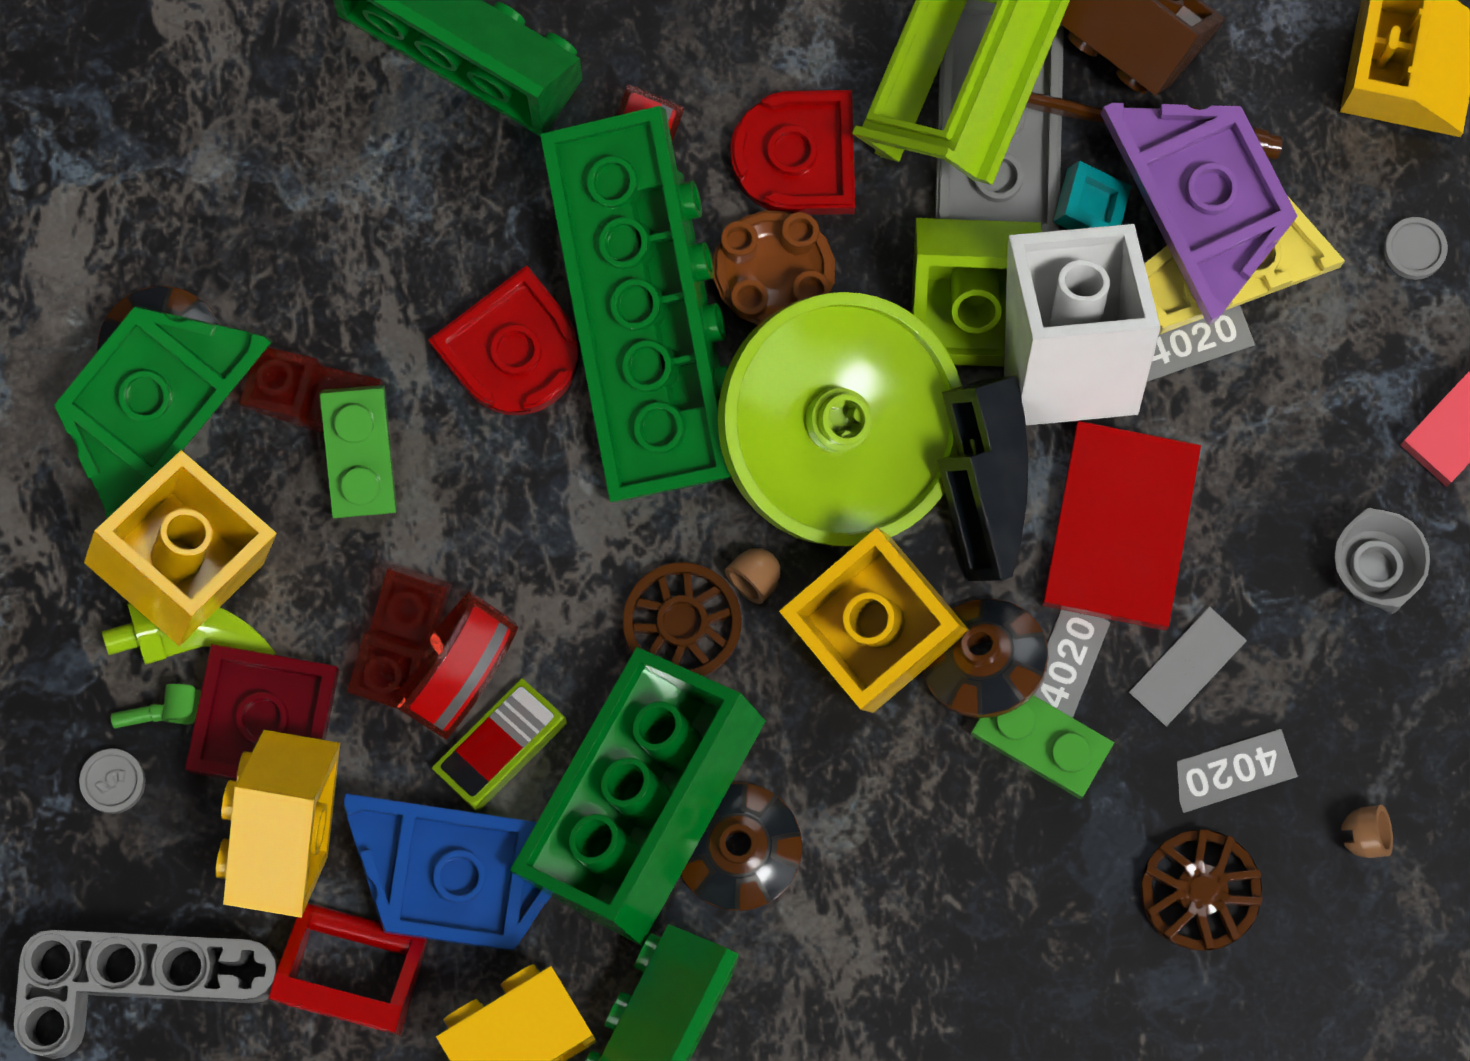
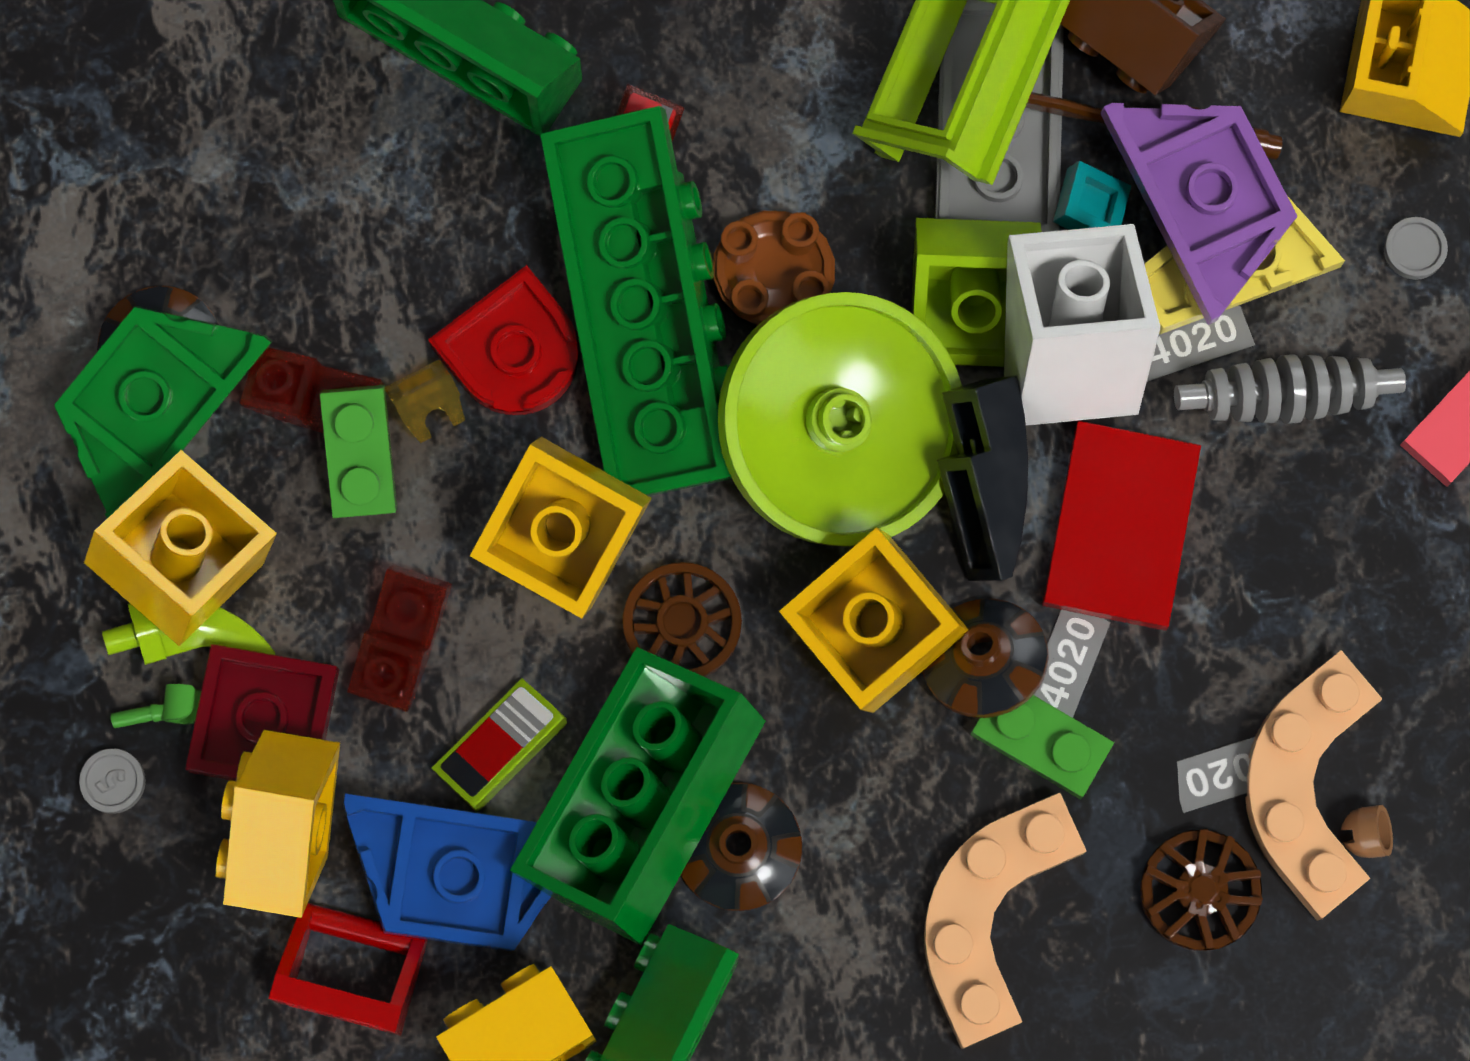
(149, 980): light grey beam -> none
(421, 393): none -> clear yellow tile
(463, 661): slope -> none
(560, 527): none -> yellow brick
(754, 574): medium nougat hinge -> none
(797, 152): red tile -> none
(964, 907): none -> light nougat plate
(1187, 666): light grey sticker -> none
(1282, 786): none -> light nougat plate
(1289, 389): none -> light grey piece
(1382, 559): light grey hat -> none

